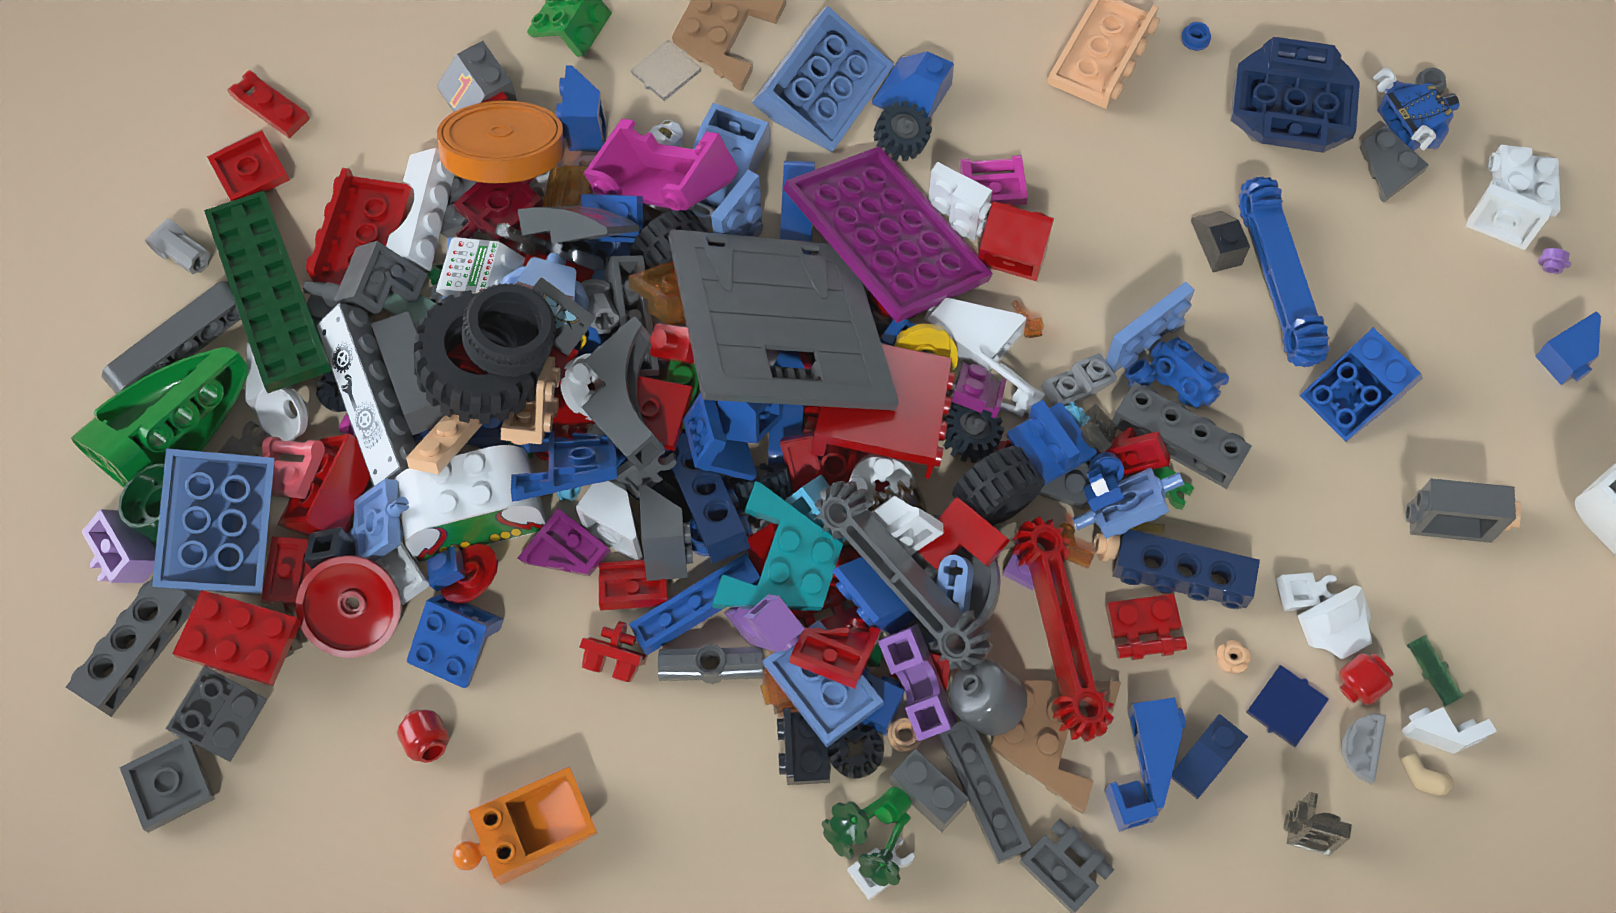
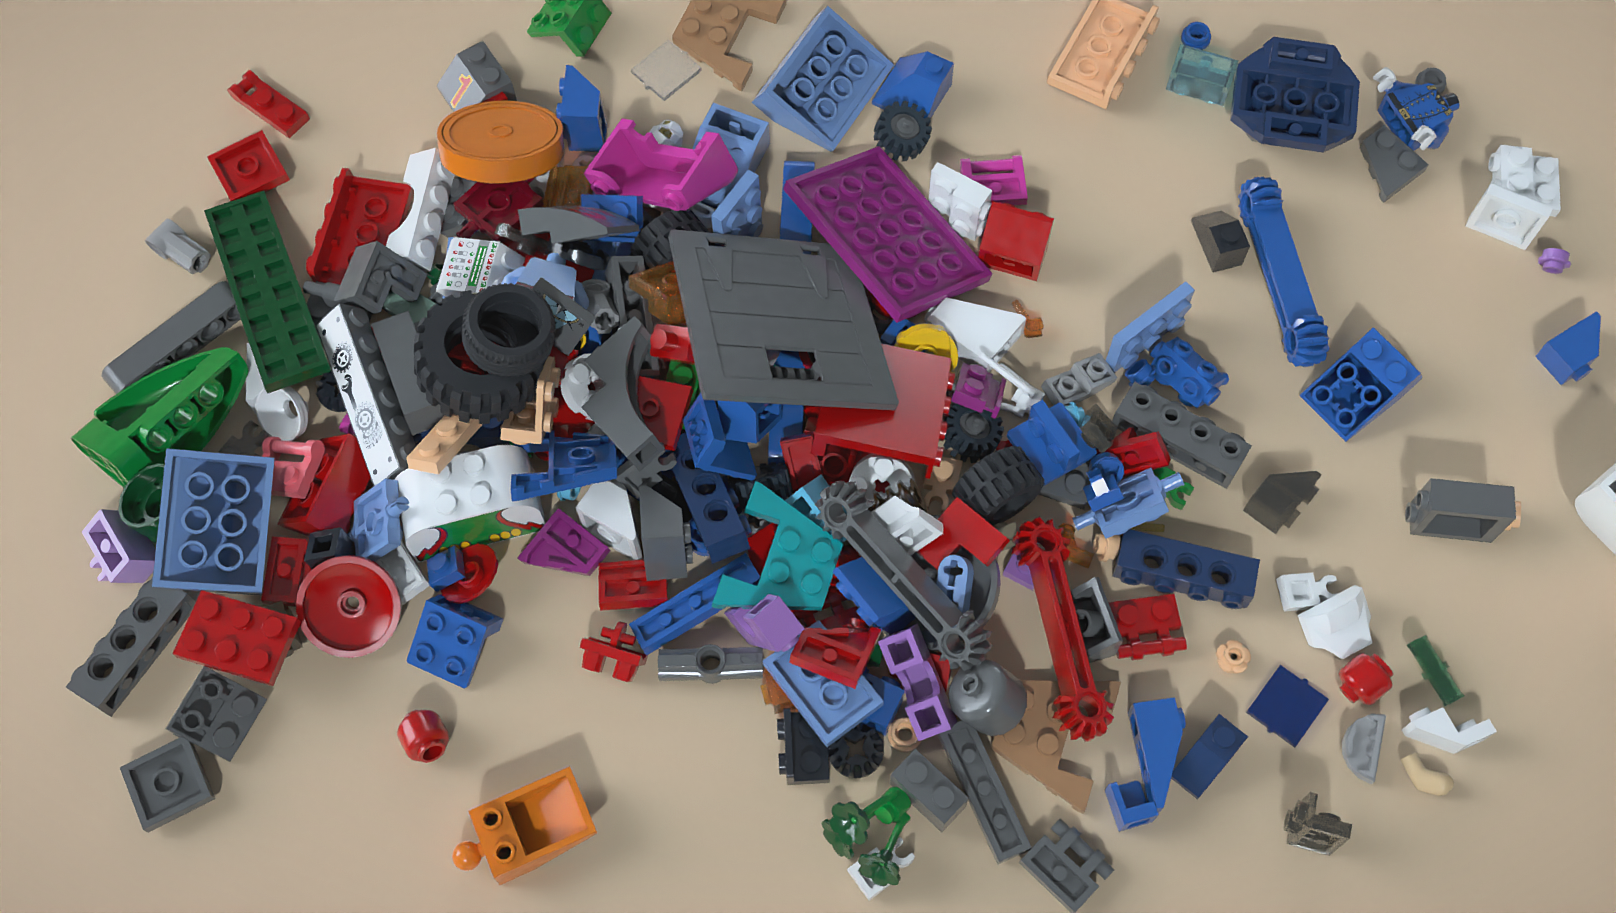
(942, 482): none -> light nougat plate
(1096, 620): none -> dark grey slope
(1202, 75): none -> clear light blue brick
(1279, 496): none -> clear smoke slope

